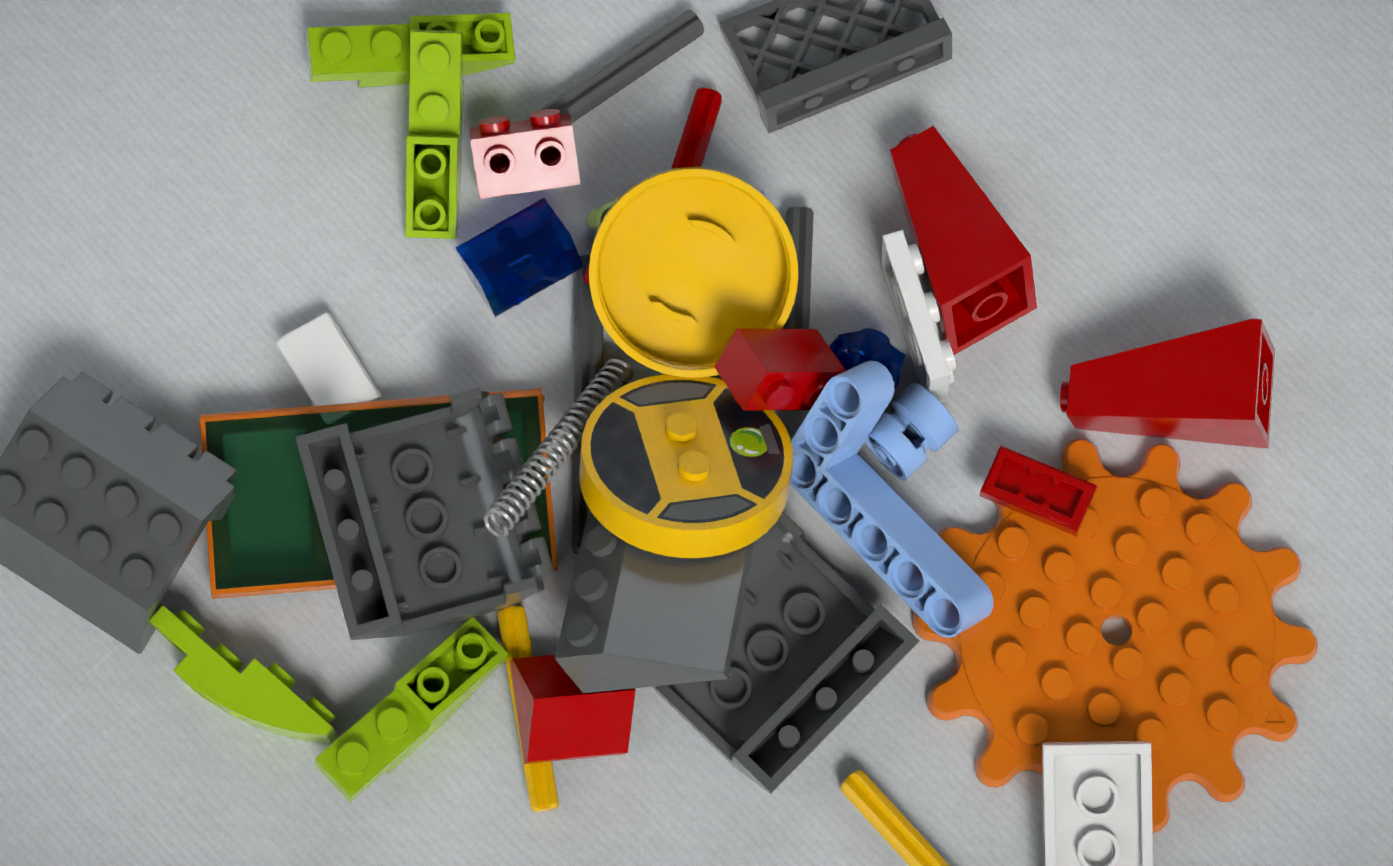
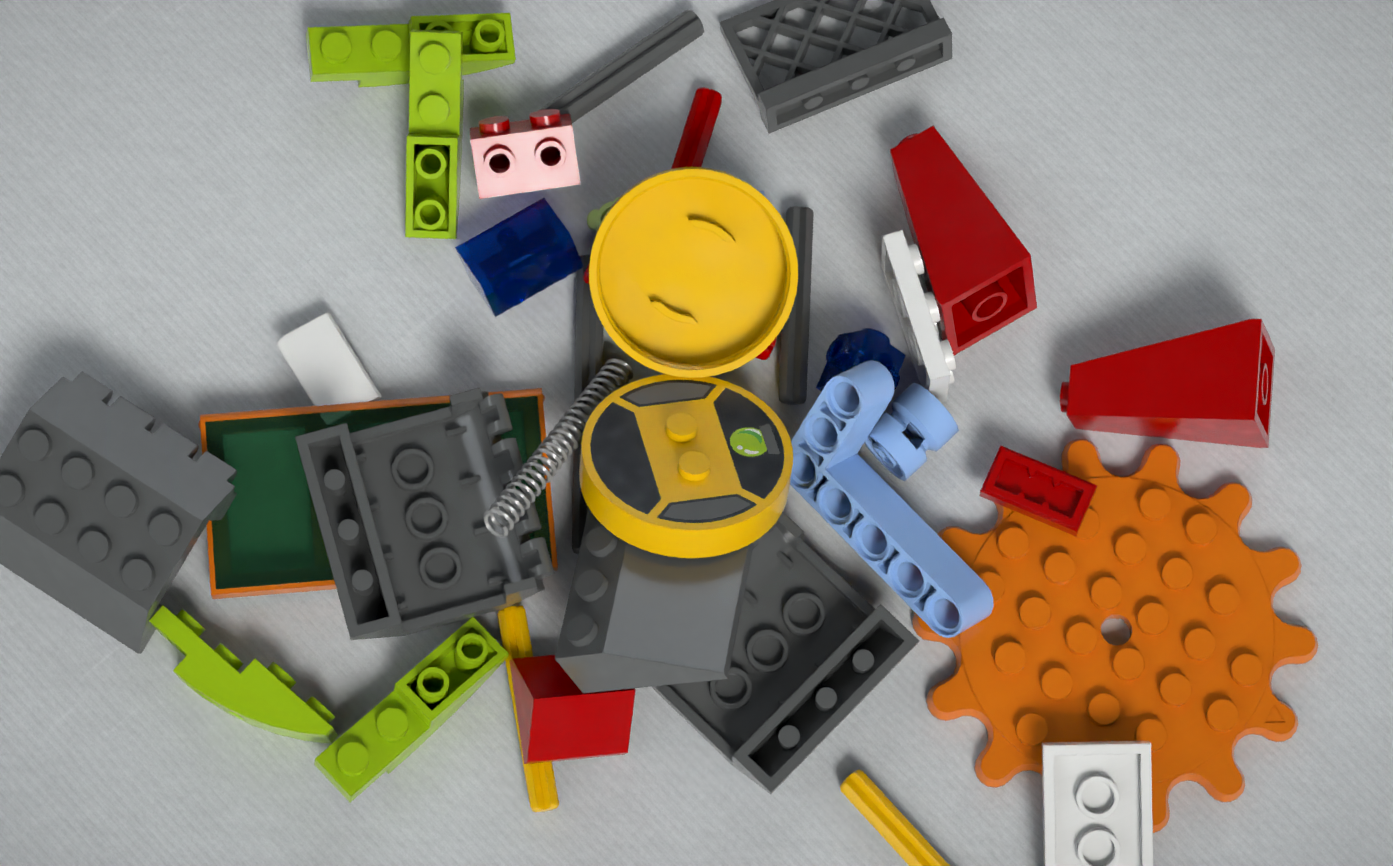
(777, 368): red brick -> none

